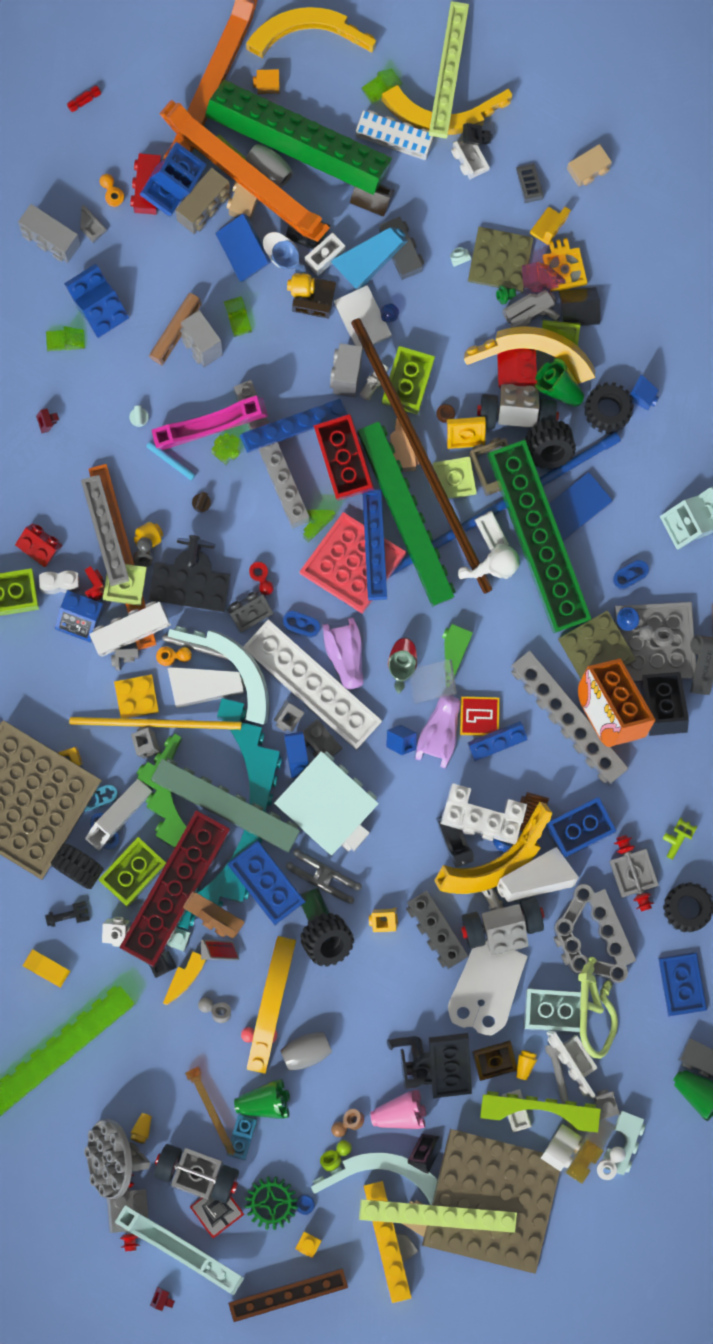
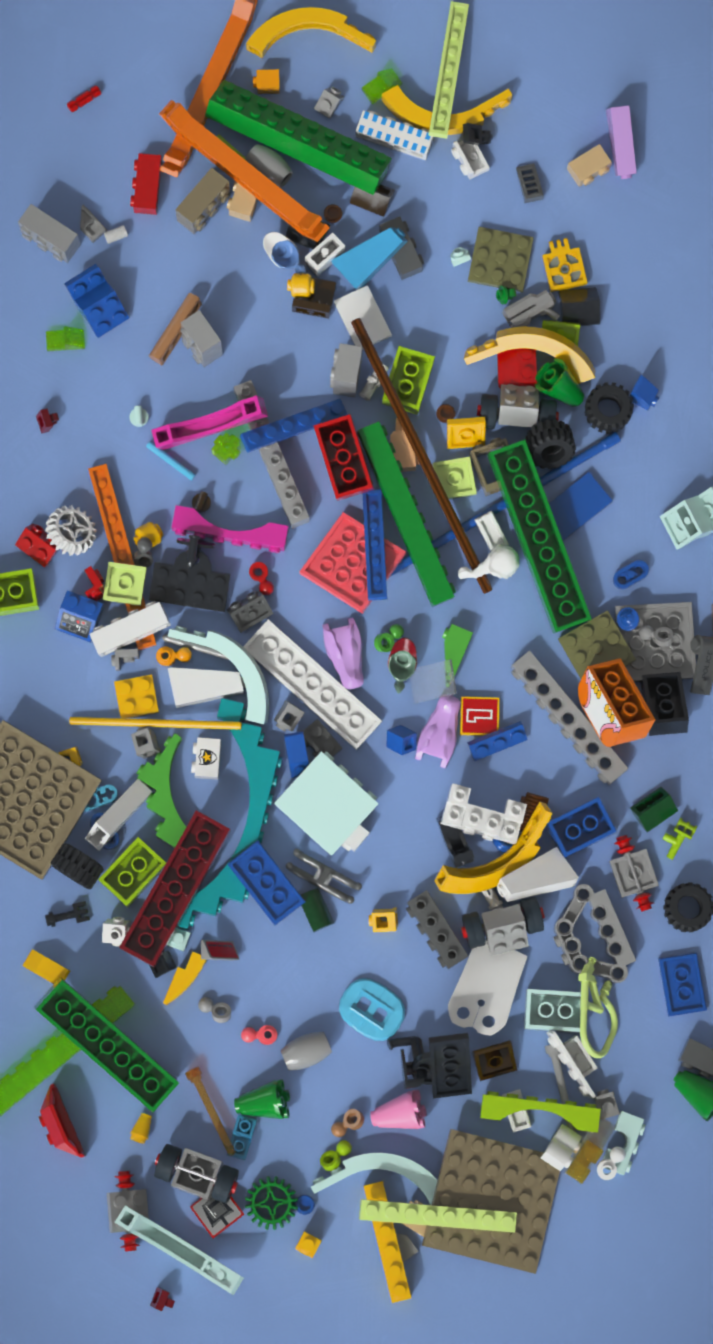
(54, 583): white brick -> none
(59, 1124): none -> red wedge
(65, 535): none -> white gear
(105, 530): light grey plate -> none
(106, 1044): none -> green brick
(107, 182): light orange plate -> none
(112, 1159): light grey bracket -> none
(114, 236): none -> white piece
(173, 179): blue bracket -> none
(207, 758): none -> white brick
(213, 915): medium nougat bracket -> none
(225, 805): sand green brick -> none
(237, 316): clear neon green slope -> none
(243, 247): blue tile -> none
(269, 536): none -> dark pink arch
(271, 1004): yellow arch -> none
(288, 1295): reddish brown brick -> none
(301, 624): blue plate -> none
(321, 519): clear neon green slope -> none
(321, 929): black tyre -> none
(329, 101): none -> light grey bracket
(332, 213): none -> reddish brown plate
(363, 1020): none -> medium azure piece
(389, 313): clear blue plate -> none
(395, 632): none -> bright green plate
(425, 1152): black slope -> none
(526, 1062): yellow cone -> none
(539, 276): clear pink slope -> none
(549, 224): yellow panel -> none
(621, 141): none -> lavender slope
(654, 809): none -> dark green brick

